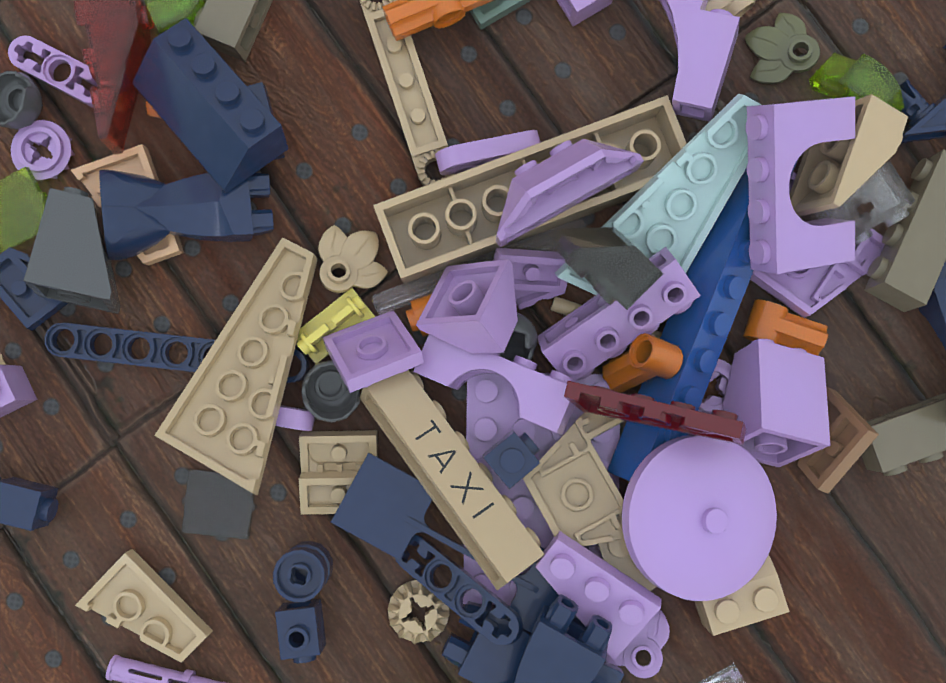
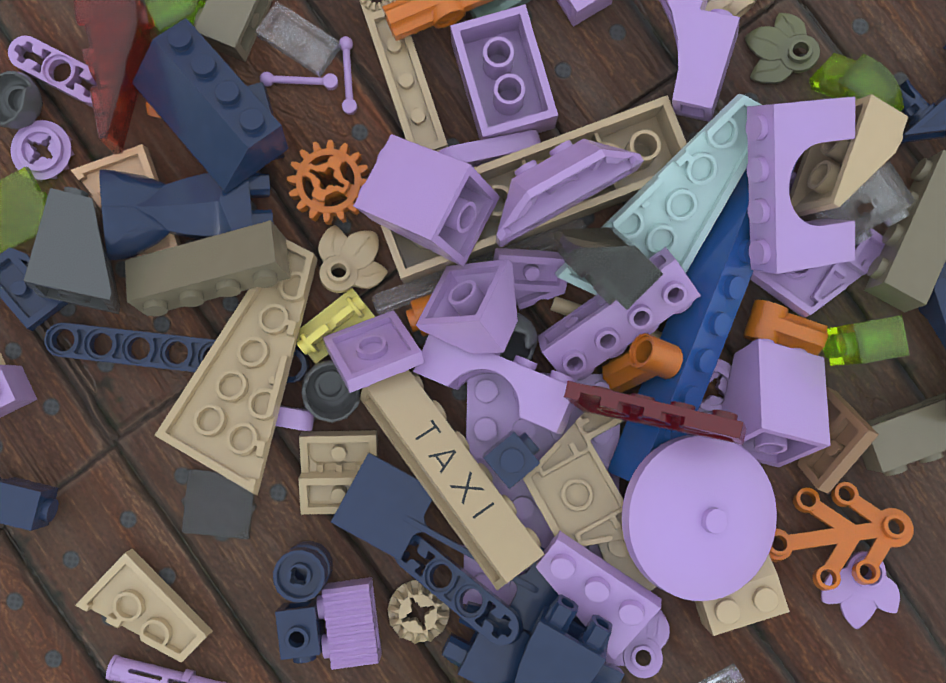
(207, 269): none -> dark tan brick
(298, 39): none -> clear plate
(323, 197): none -> orange gear
(329, 80): none -> lavender hinge
(349, 105): none -> lavender hinge
(350, 623): none -> lavender brick
(427, 198): none -> lavender slope
(503, 74): none -> lavender brick
(846, 534): none -> orange plant
(860, 601): none -> lavender plate
(866, 341): none -> clear neon green brick

